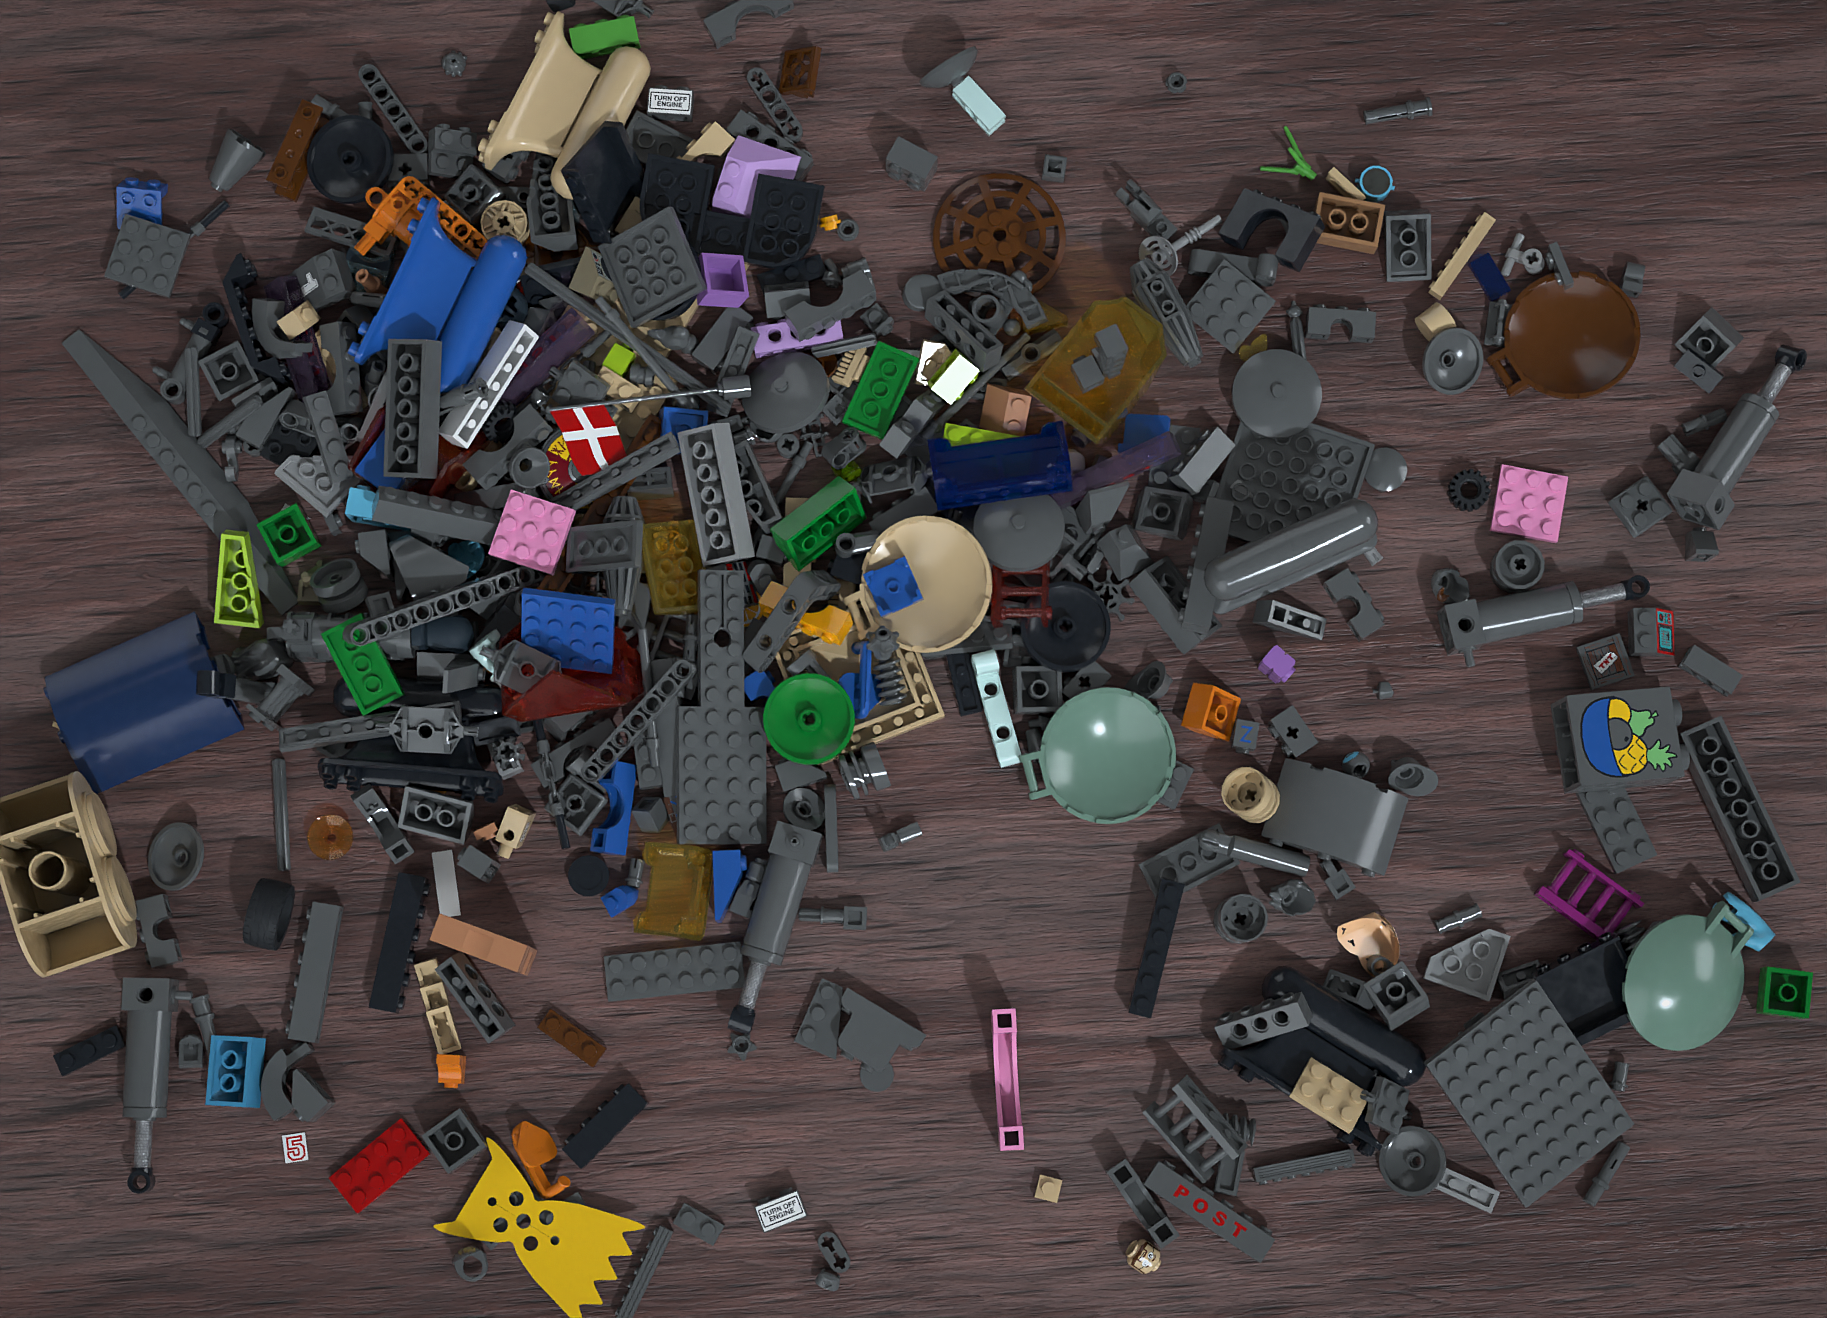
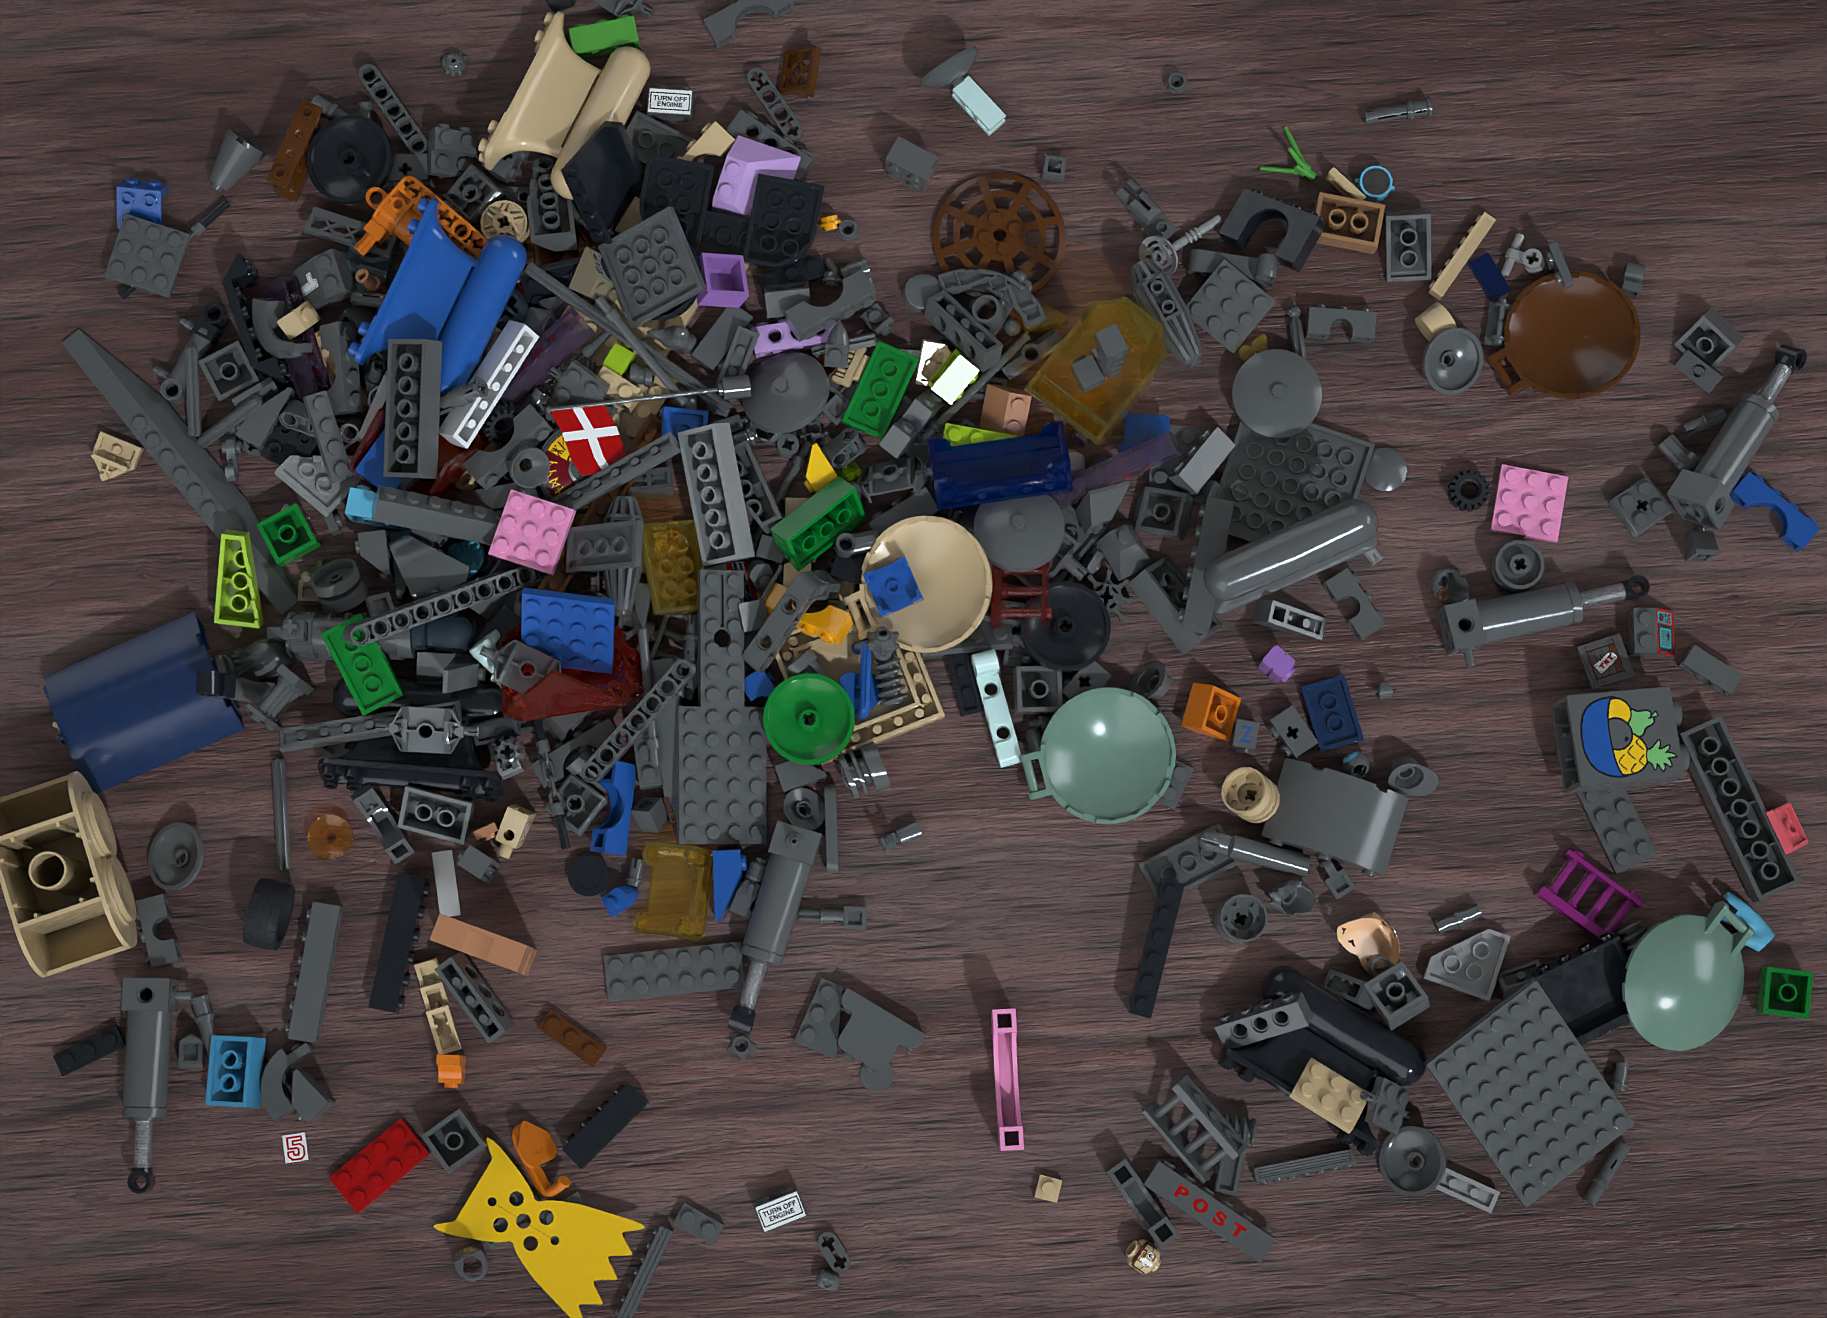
(115, 456): none -> tan slope
(754, 613): none -> dark grey piece
(817, 470): none -> yellow slope
(837, 347): none -> dark grey plate
(1332, 713): none -> dark blue plate
(1787, 827): none -> coral tile
(1796, 528): none -> blue arch

